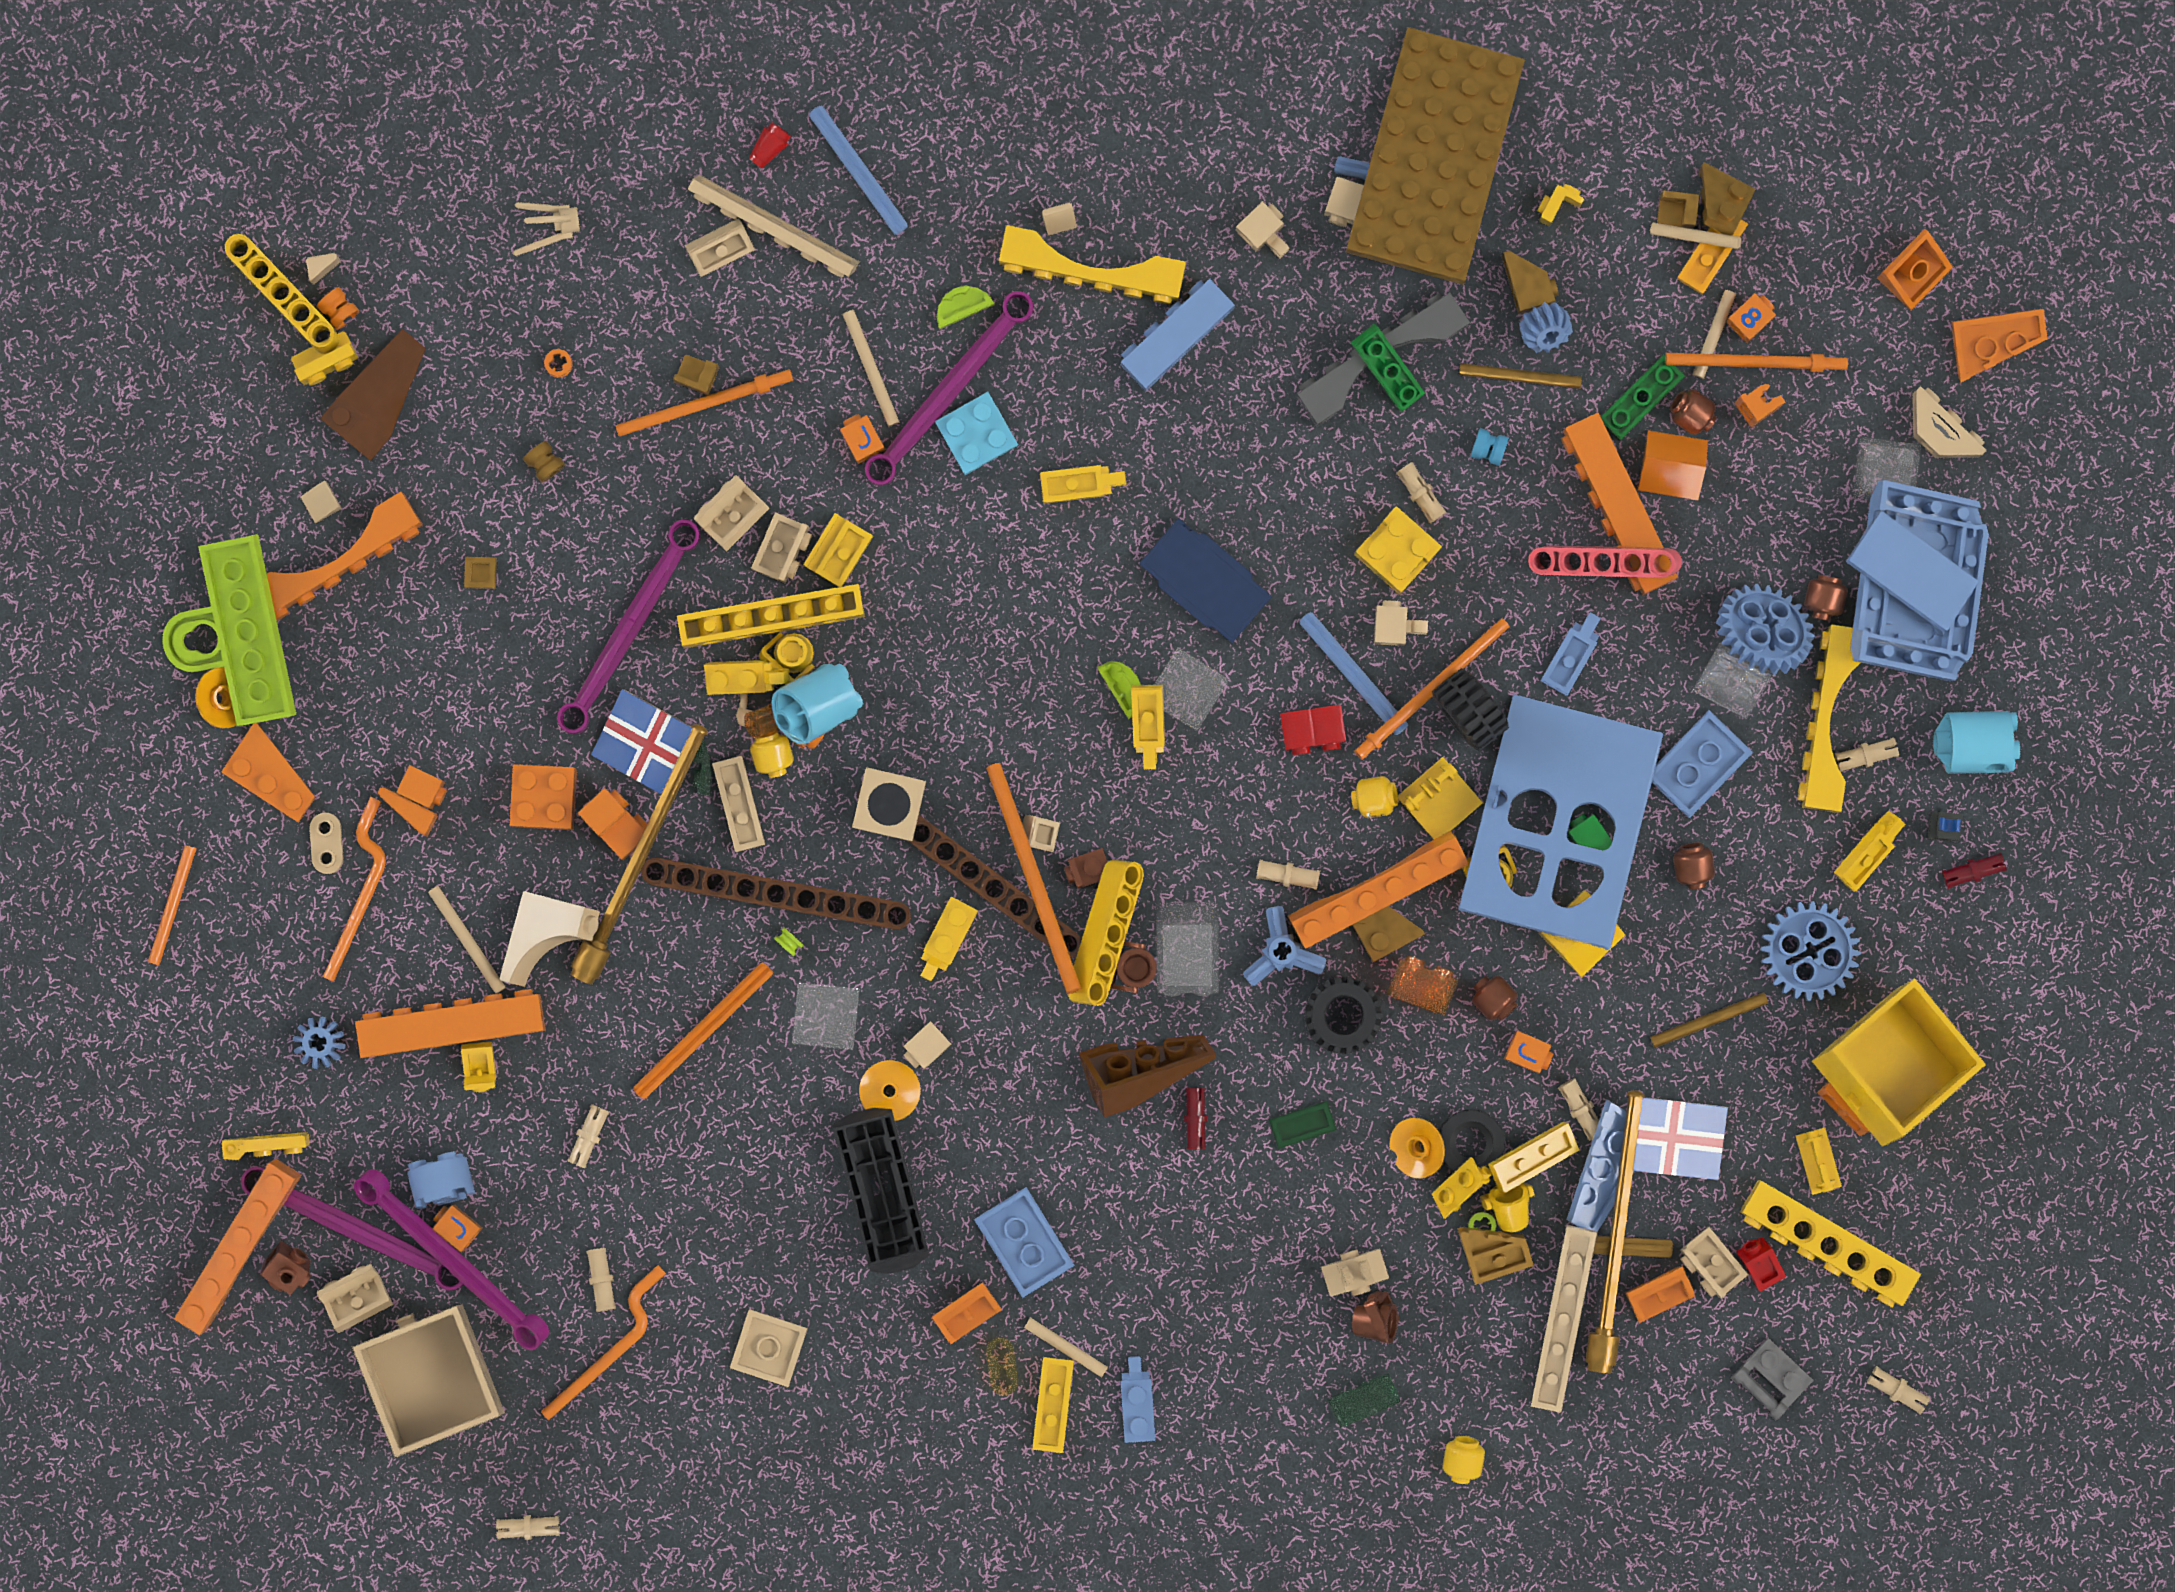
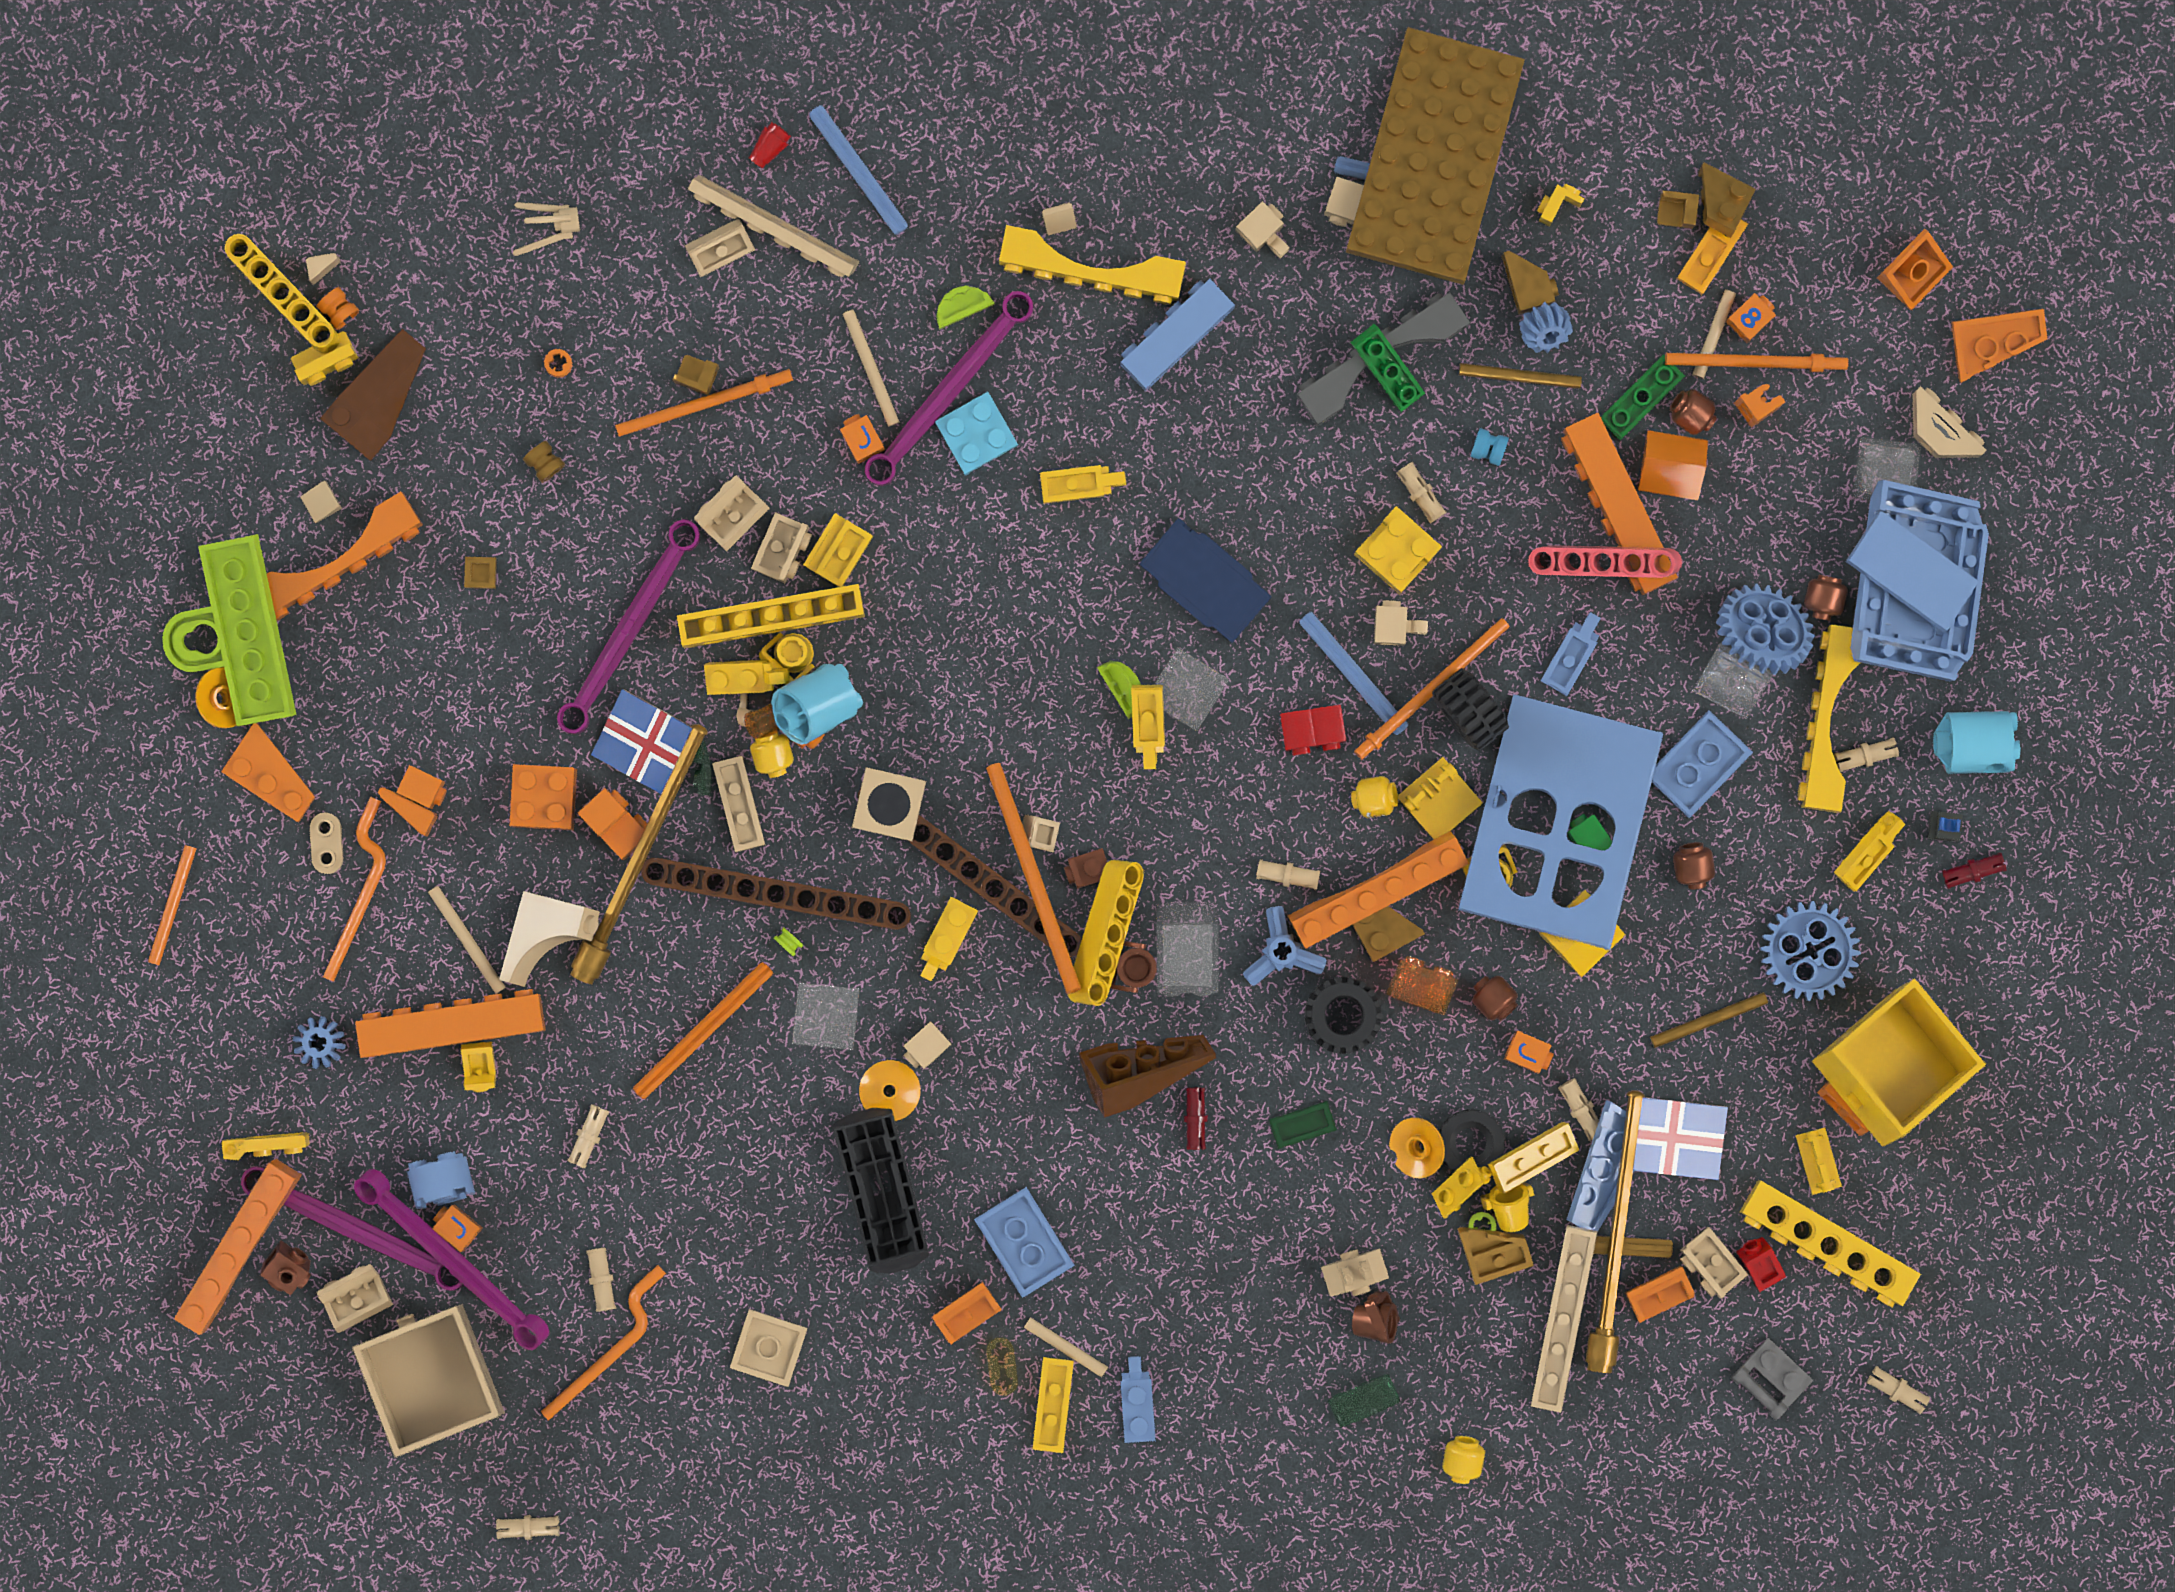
(1695, 235): tan bar -> none

